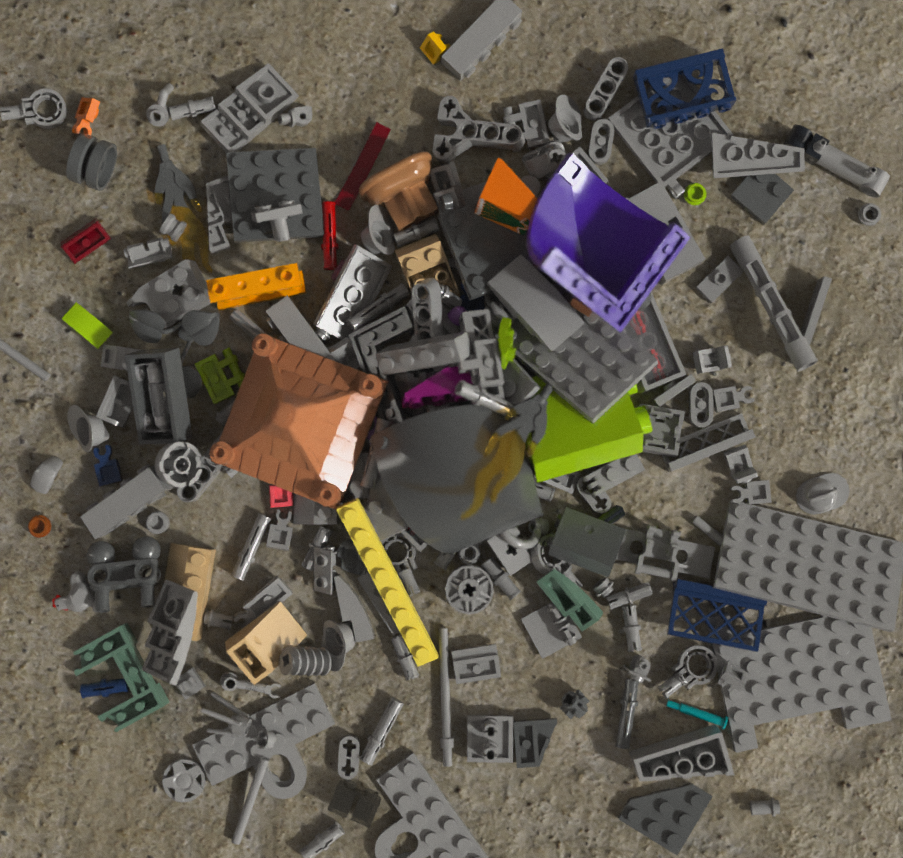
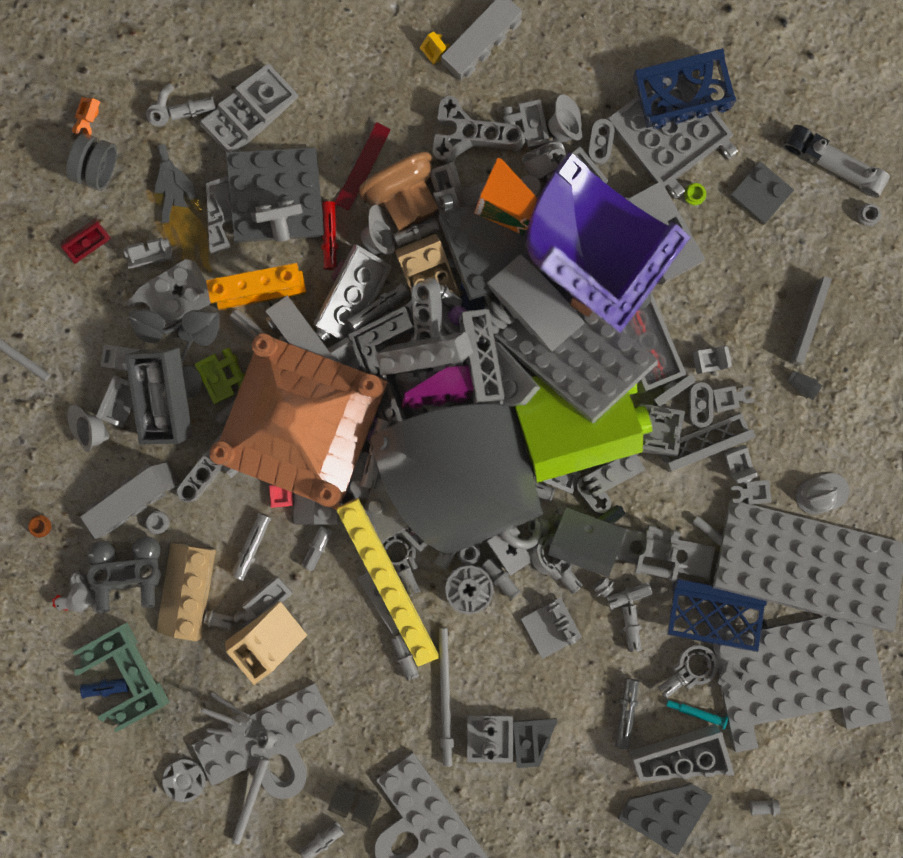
(32, 103): light grey pin -> none
(45, 474): light grey hair -> none
(86, 325): lime slope -> none
(107, 470): dark blue plate -> none
(171, 632): light grey slope -> none
(173, 227): light grey wheel -> none
(178, 464): light grey cylinder -> none
(190, 683): light grey tile -> none
(246, 685): light grey brick -> none
(280, 535): light grey plate -> none
(293, 118): light grey piece -> none
(305, 661): light grey piece -> none
(323, 569): light grey hinge -> none
(338, 640): light grey piece -> none
(342, 757): light grey beam -> none
(350, 558): dark grey hair -> none
(353, 609): light grey slope -> none
(377, 739): light grey pin -> none
(476, 663): light grey plate -> none
(481, 397): light grey pin -> none
(484, 363): light grey hinge -> none
(505, 342): lime slope -> none
(512, 440): clear yellow piece -> none
(570, 599): sand green slope -> none
(574, 704): dark grey gear -> none
(609, 79): light grey beam -> none
(638, 668): light grey hinge -> none
(719, 279): light grey plate -> none
(747, 157): light grey wing -> none
(780, 316): light grey piece -> none
(805, 385): none -> dark grey cone

